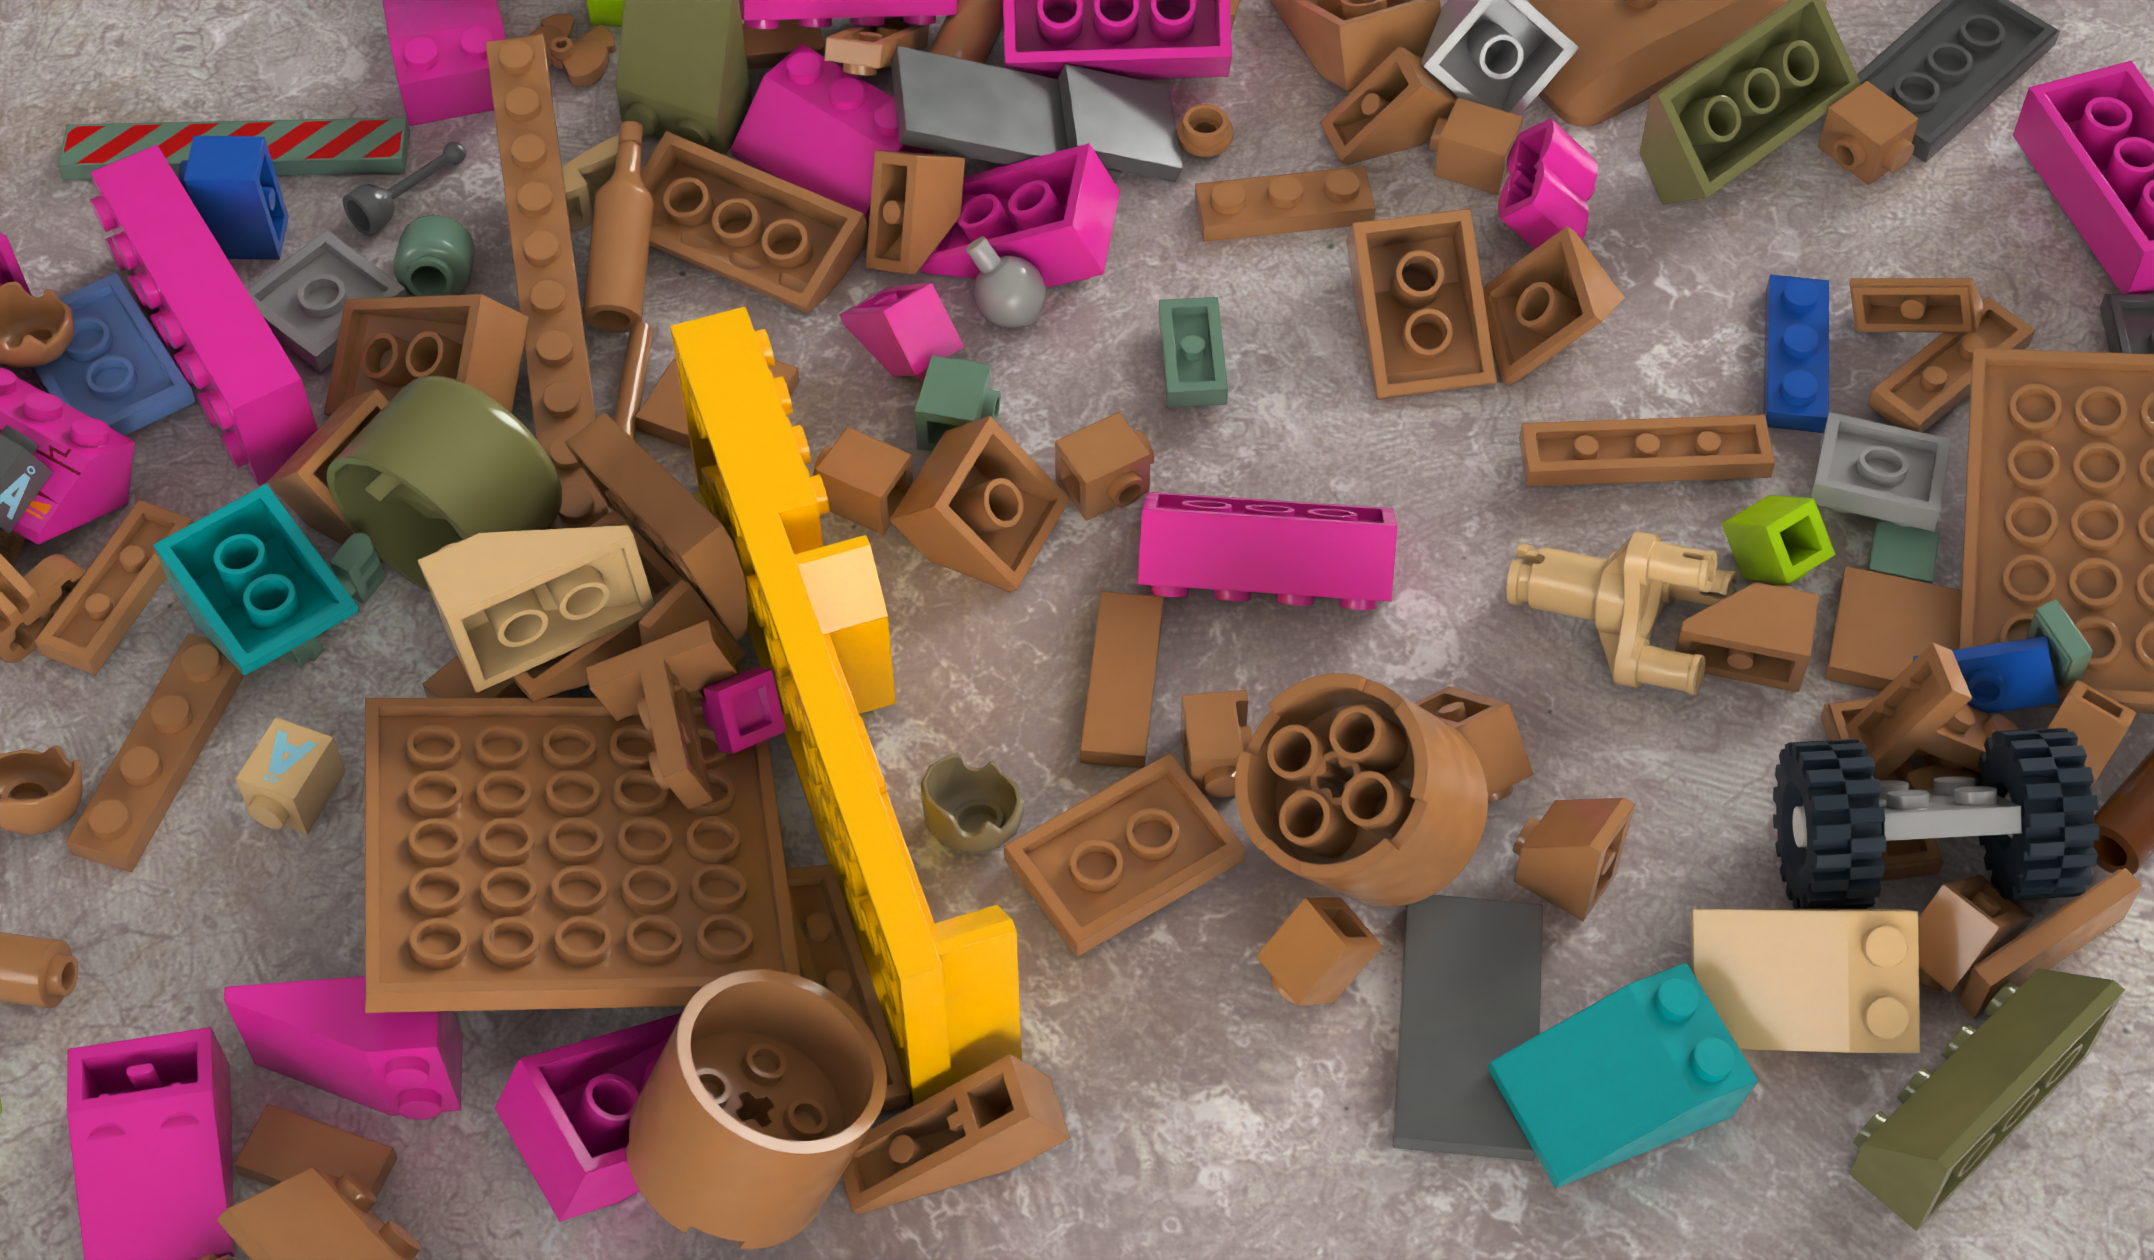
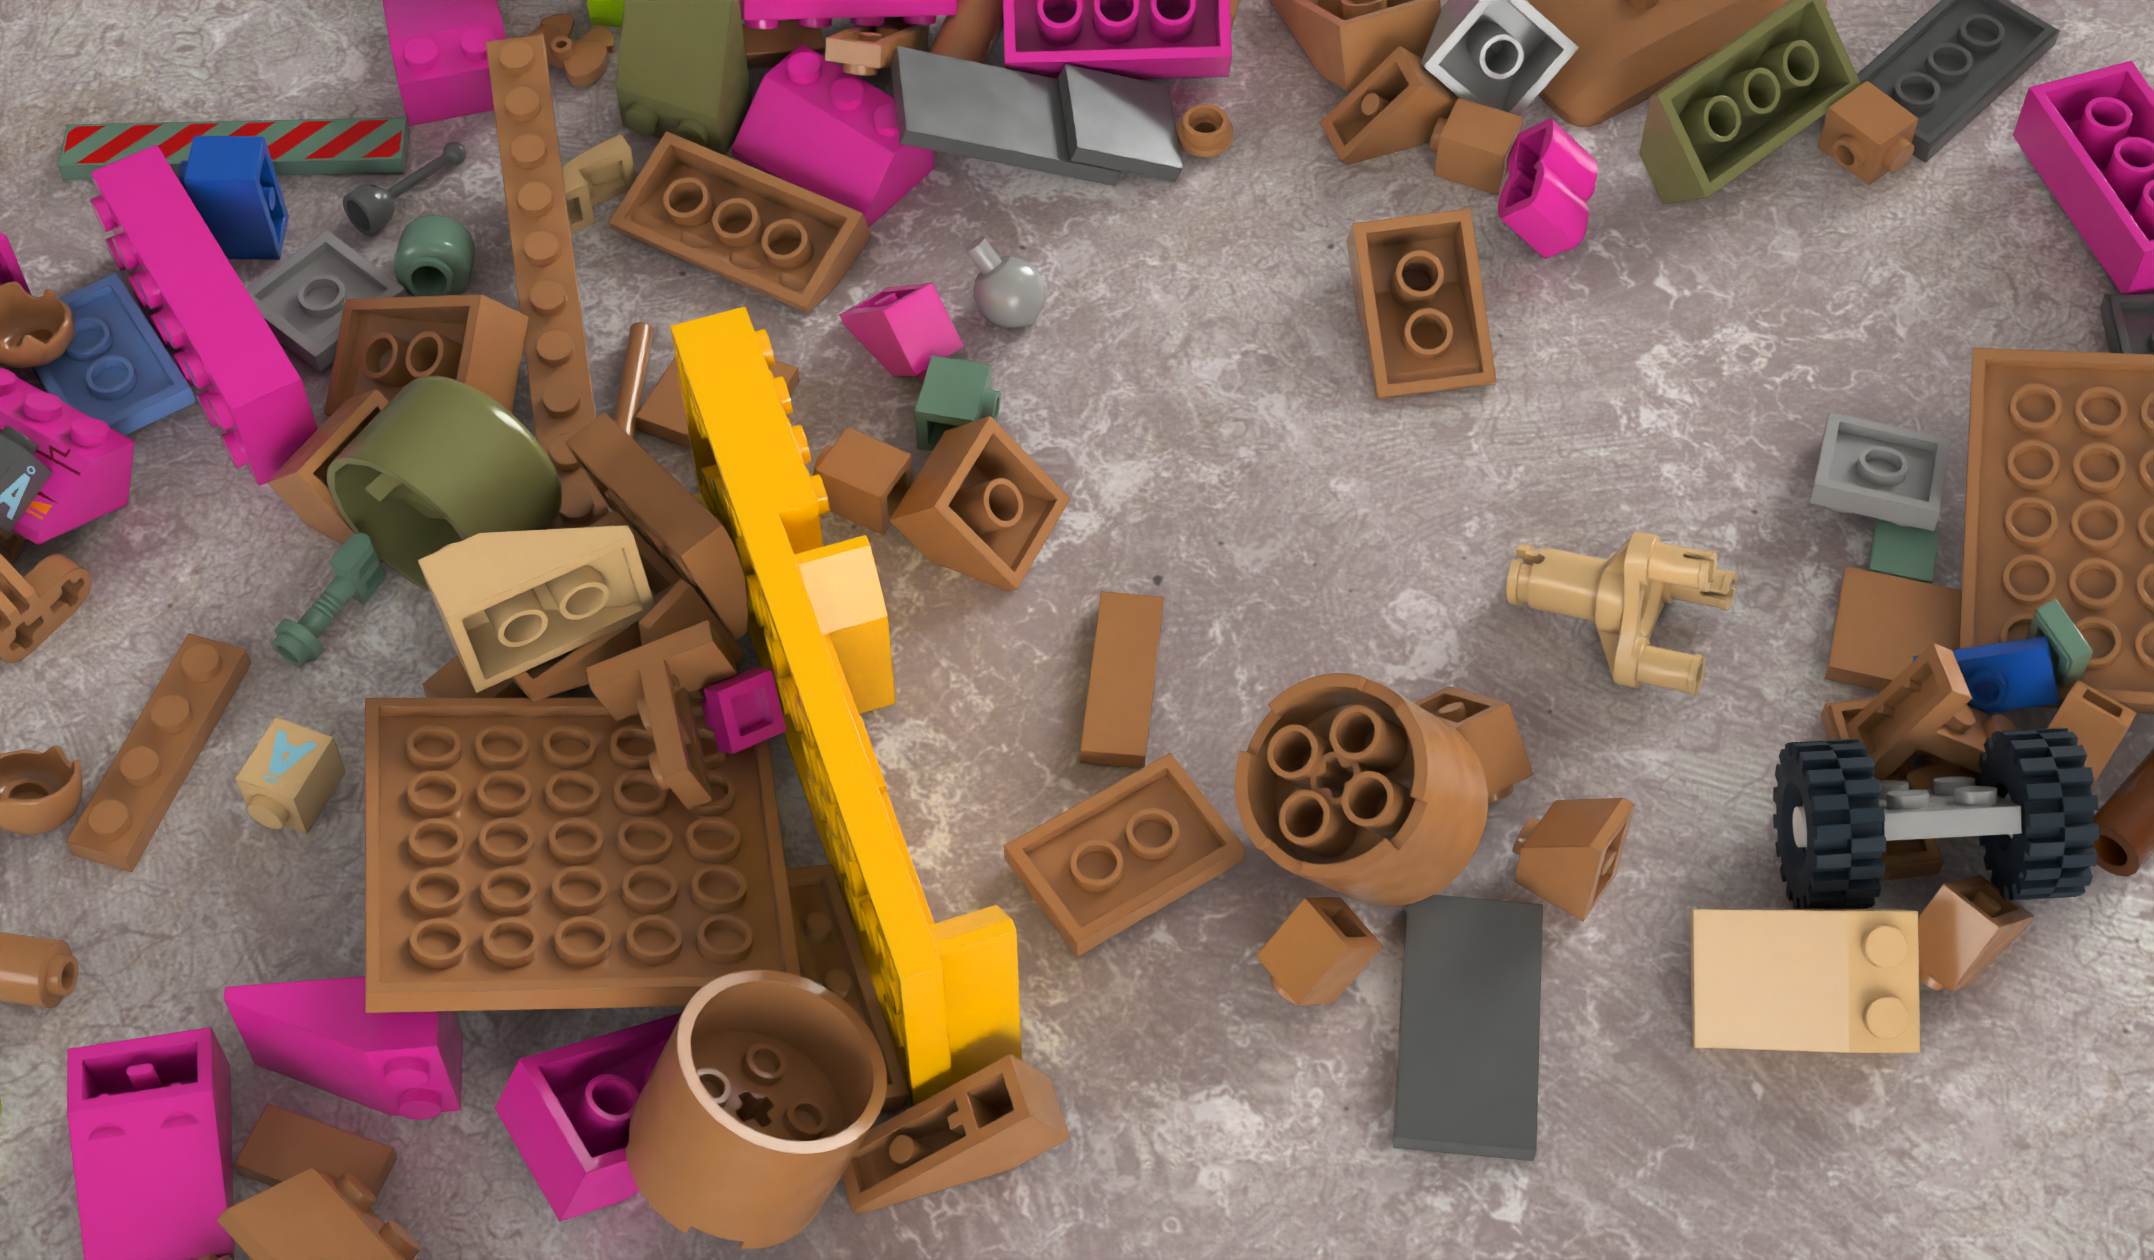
(111, 591): medium nougat plate -> none
(253, 580): teal slope -> none
(619, 241): medium nougat piece -> none
(911, 207): medium nougat slope -> none
(970, 805): dark tan hair -> none
(1041, 209): dark pink slope -> none
(1104, 465): medium nougat brick -> none
(1192, 352): sand green plate -> none
(1212, 737): medium nougat brick -> none
(1267, 548): dark pink slope -> none
(1284, 203): medium nougat plate -> none
(1546, 303): medium nougat slope -> none
(1624, 1076): teal slope -> none
(1646, 450): medium nougat plate -> none
(1755, 635): medium nougat slope -> none
(1778, 539): lime brick -> none
(1796, 353): blue plate -> none
(1916, 305): medium nougat slope -> none
(1941, 372): medium nougat plate -> none
(1981, 1090): olive slope -> none
(2051, 939): medium nougat tile -> none

